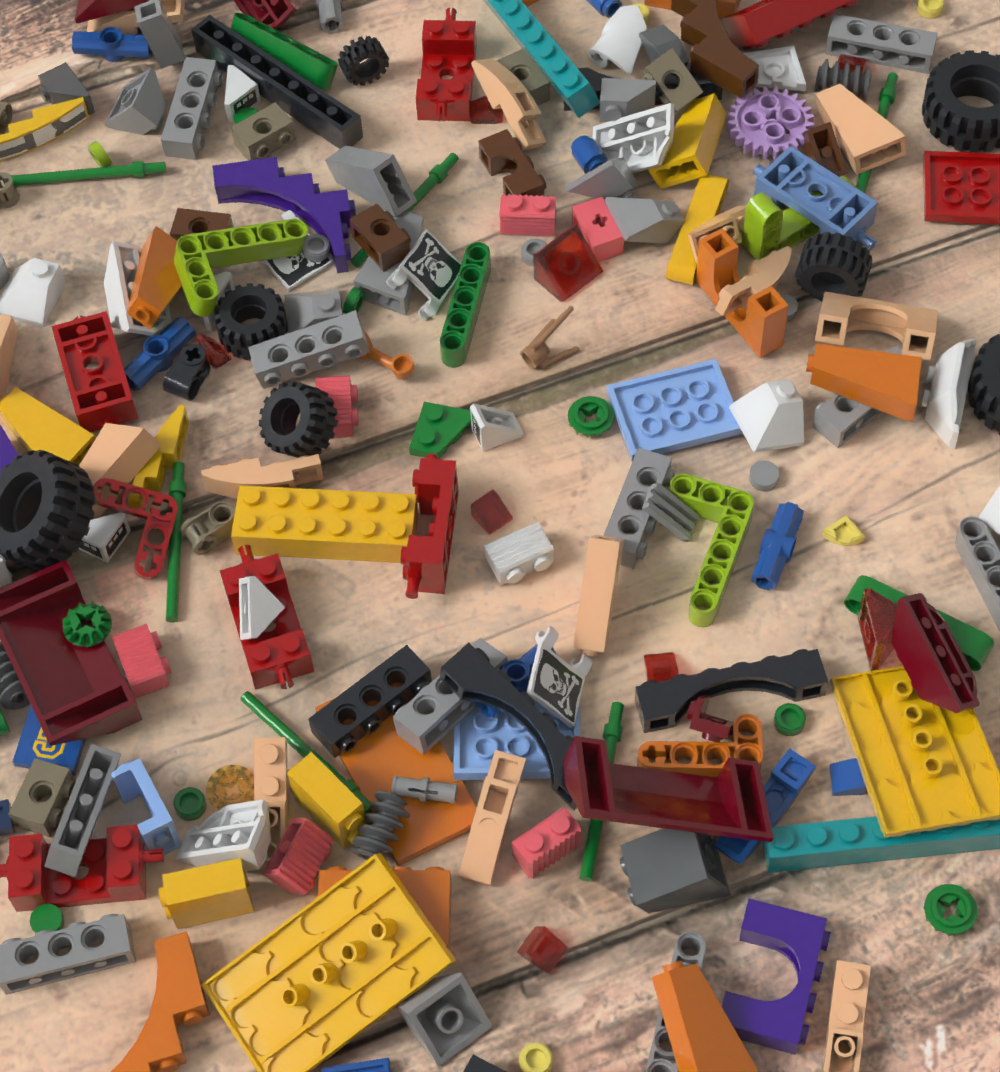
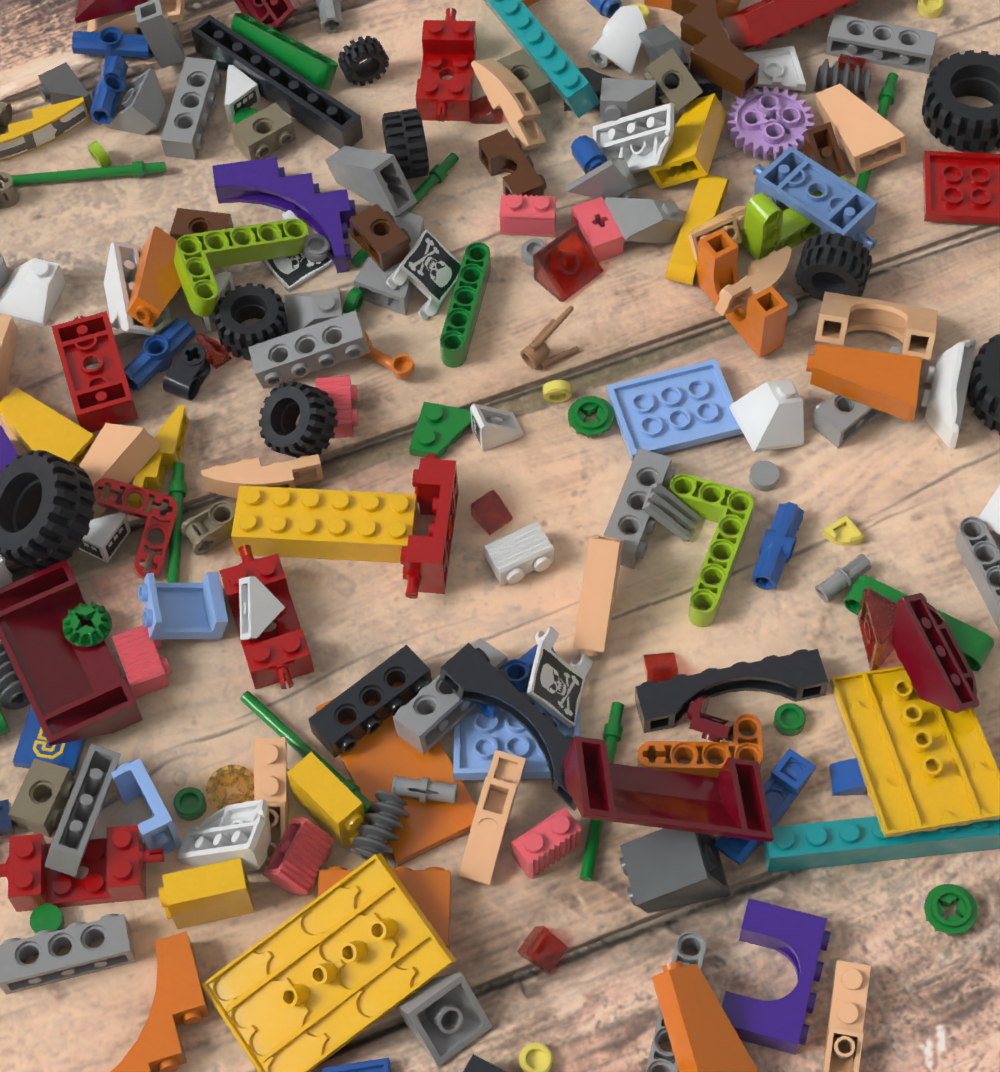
(108, 90): none -> blue piece
(183, 608): none -> light blue panel
(406, 141): none -> black tyre
(557, 391): none -> light yellow tile
(843, 577): none -> light grey axle

